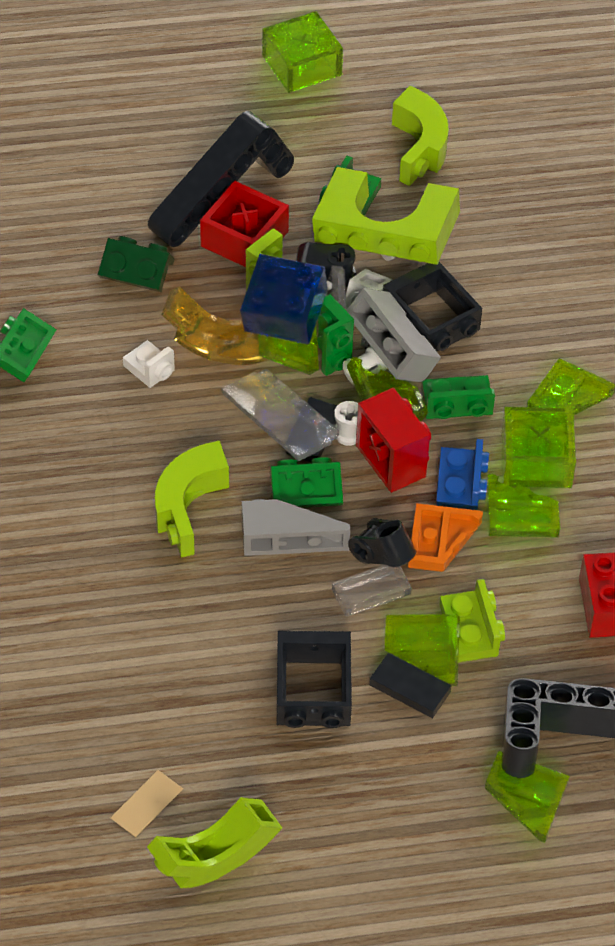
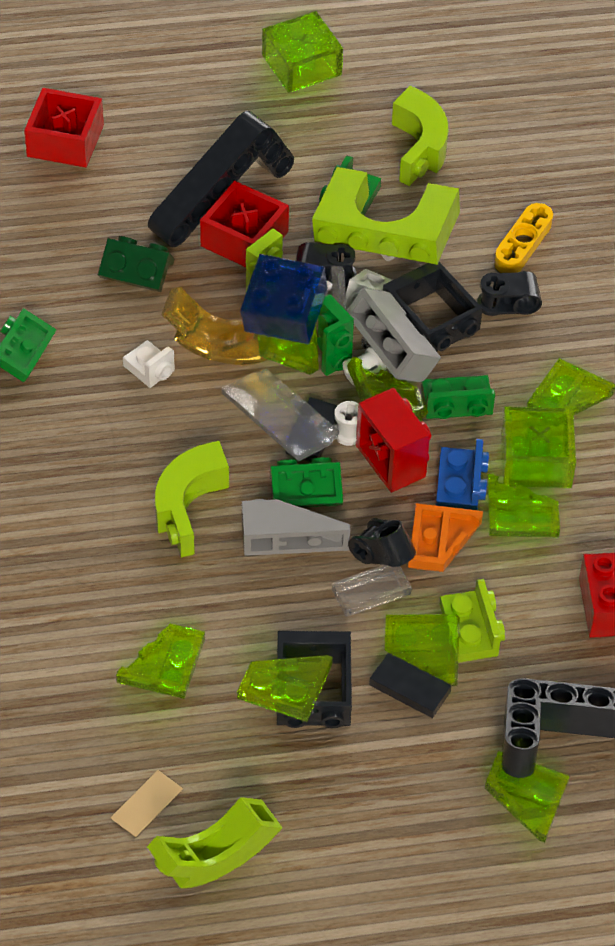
(64, 127): none -> red brick
(166, 663): none -> clear neon green wing
(285, 684): none -> clear neon green wing
(512, 293): none -> black piece
(523, 250): none -> yellow beam

